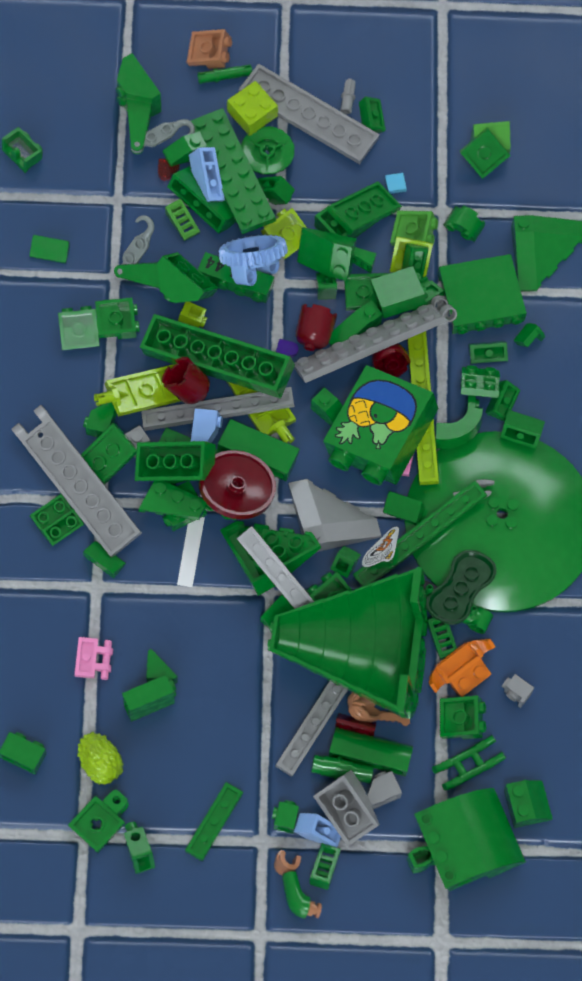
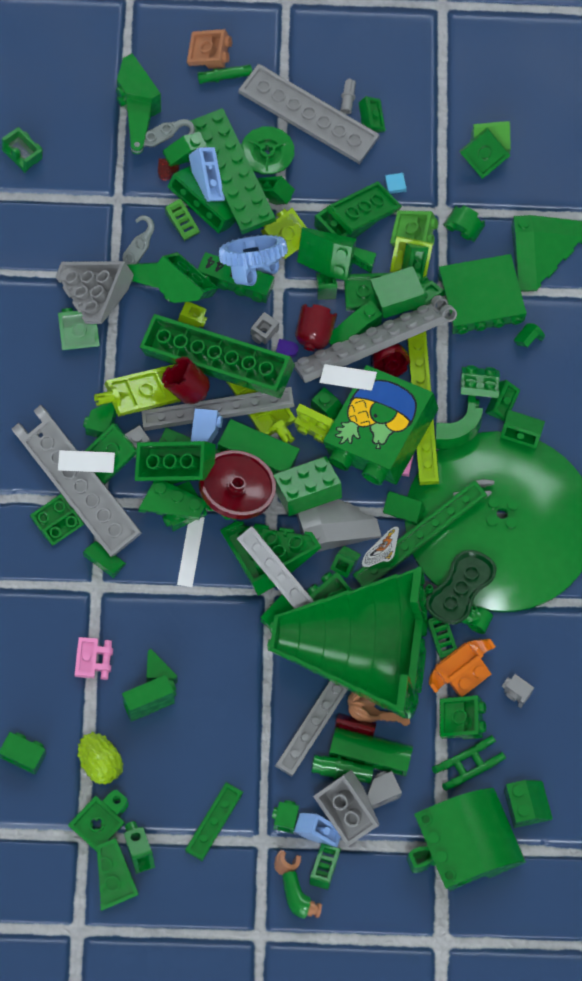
(49, 249): green slope -> none
(86, 461): none -> white sticker
(95, 286): none -> light grey slope
(114, 875): none -> green wing
(117, 318): green plate -> none
(252, 108): lime brick -> none
(267, 324): none -> light grey brick
(307, 486): none -> green brick
(312, 423): none -> lime plate
(348, 377): none -> white sticker
(488, 352): green slope -> none

